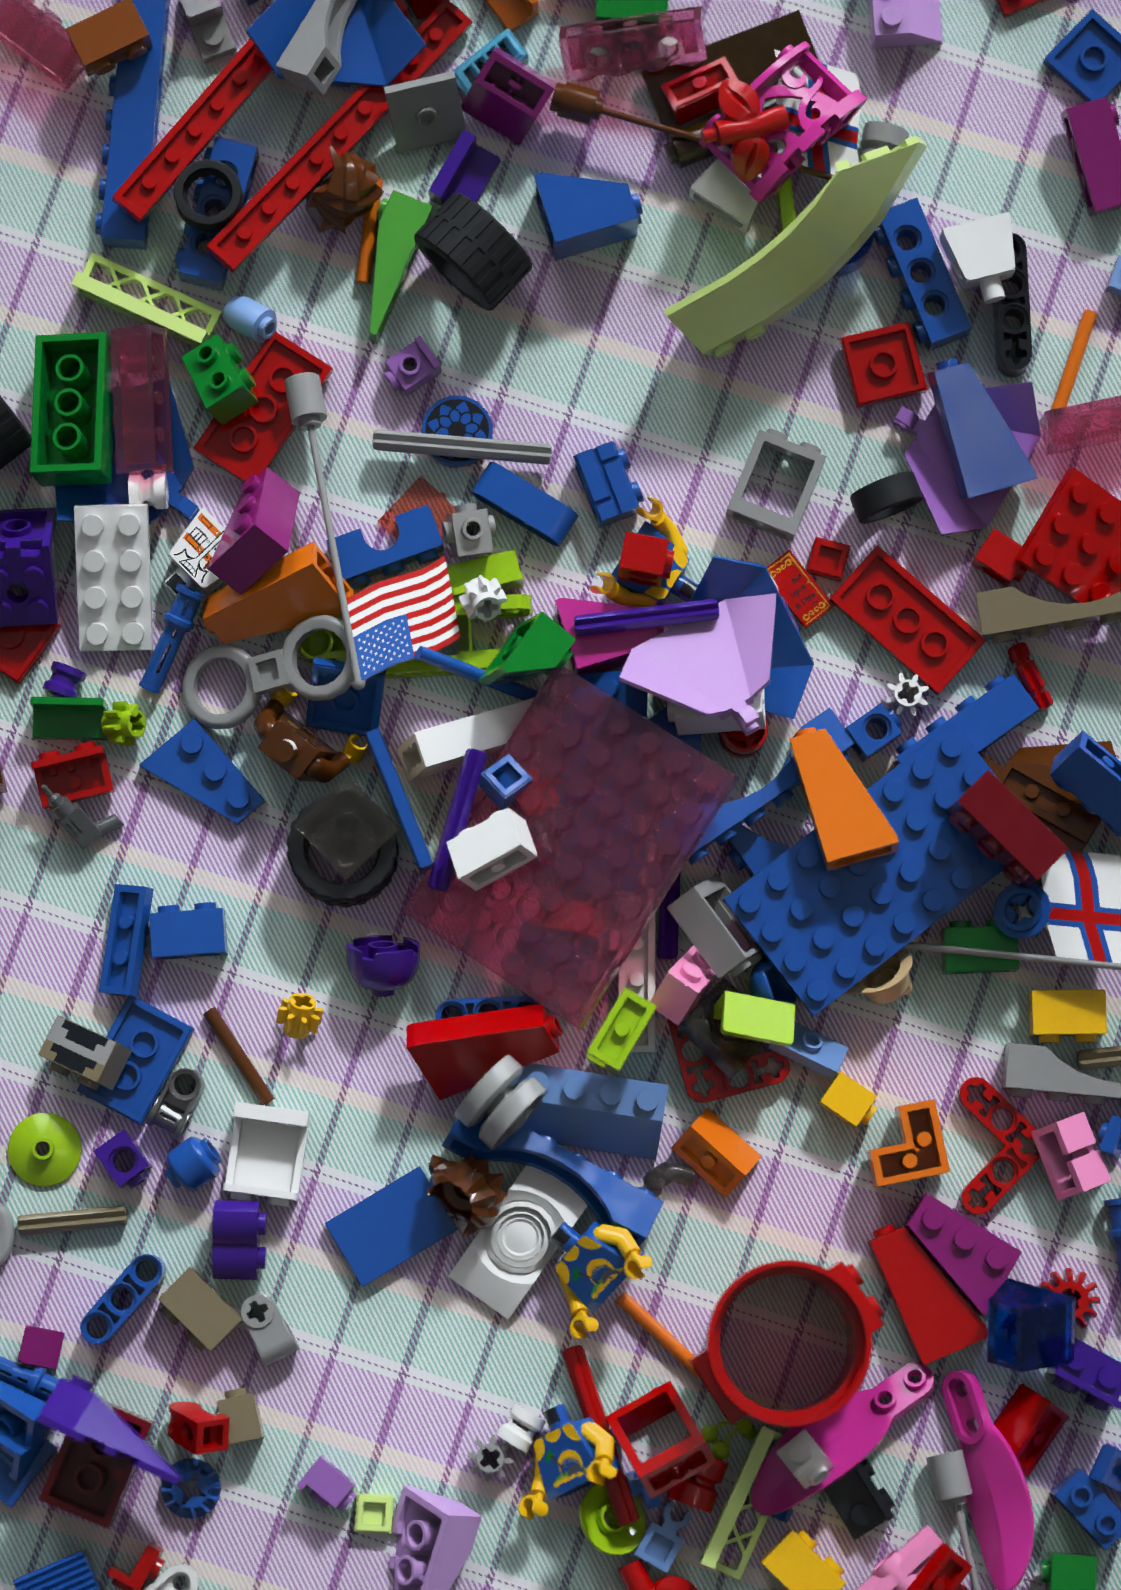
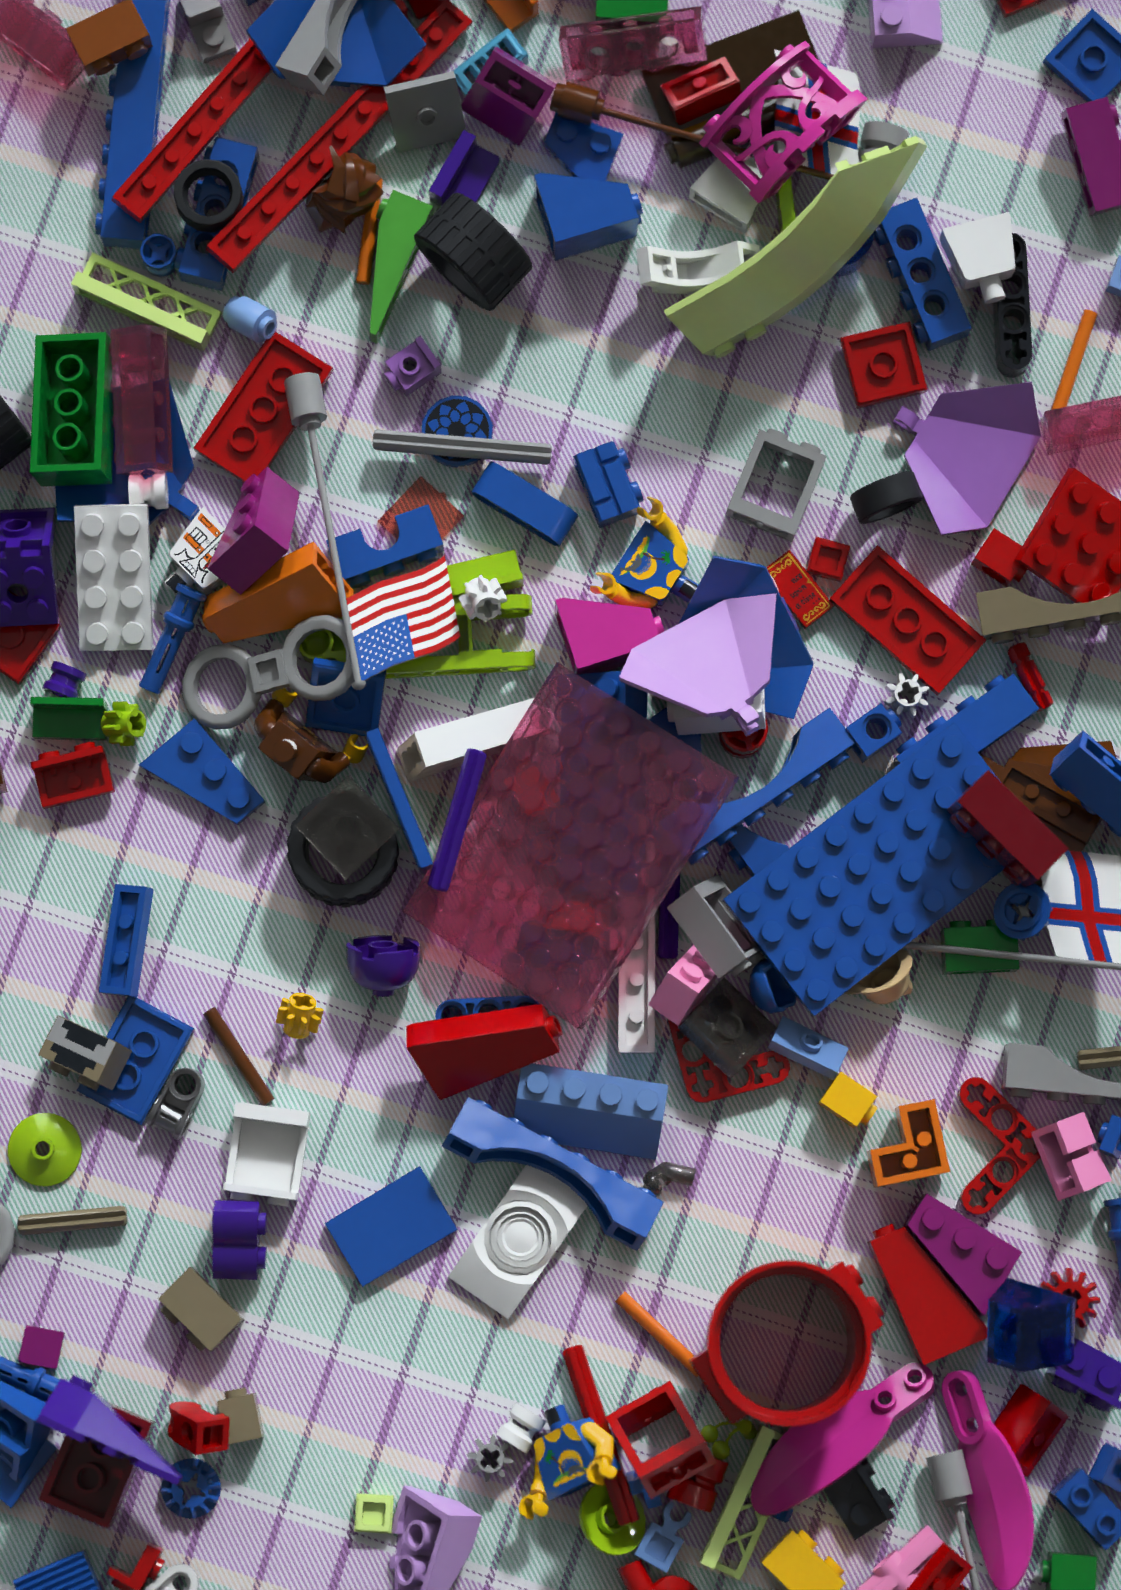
(77, 821): dark grey piece -> none
(108, 1310): blue beam -> none
(112, 1148): dark purple brick -> none
(155, 249): none -> blue wheel
(189, 932): blue brick -> none
(193, 1164): blue head -> none
(220, 378): green brick -> none
(270, 1336): light grey piece -> none
(328, 1485): medium lavender brick -> none
(467, 1190): reddish brown hair -> none
(472, 673): blue bar -> none
(482, 530): light grey brick -> none
(491, 849): white brick -> none
(495, 1097): light grey wheel -> none
(504, 781): blue slope -> none
(530, 651): green slope -> none
(583, 148): none -> blue wing
(595, 1268): torso -> none
(620, 1031): lime panel -> none
(645, 560): red brick -> none
(646, 617): dark purple axle -> none
(690, 270): none -> white arch
(716, 1152): orange panel -> none
(745, 127): red plant -> none
(755, 1018): lime panel -> none
(805, 1459): white bracket -> none
(840, 807): orange slope -> none
(975, 433): blue slope -> none
(1067, 1014): yellow brick -> none

